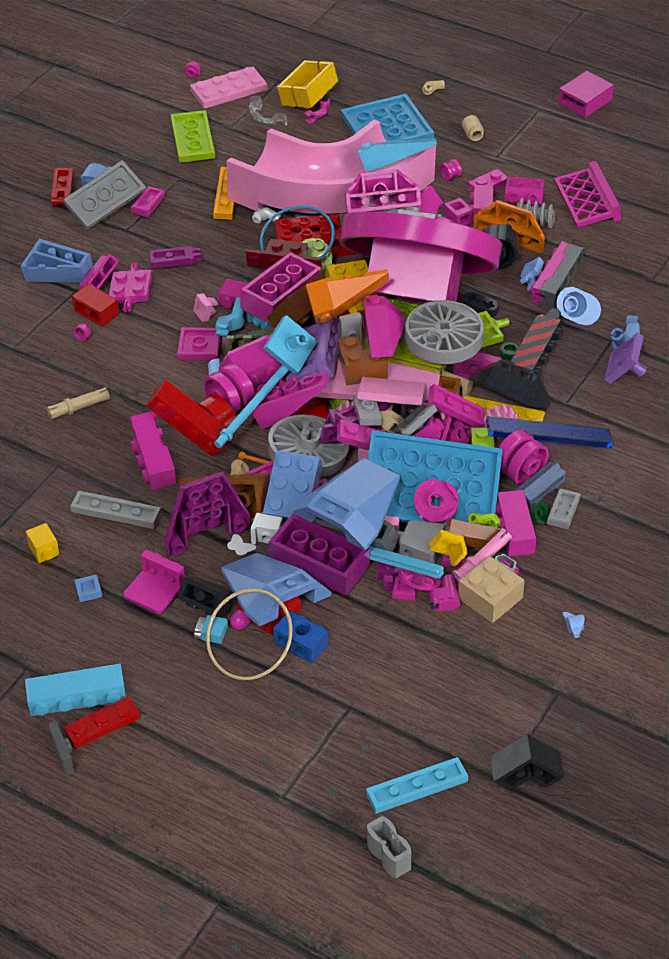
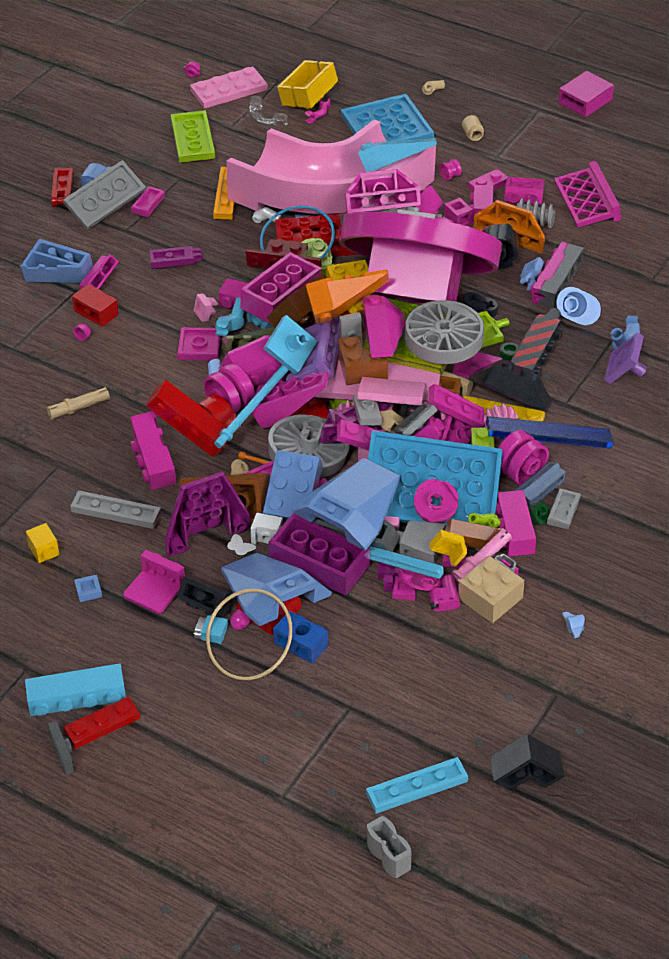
(131, 286): dark pink plate -> none

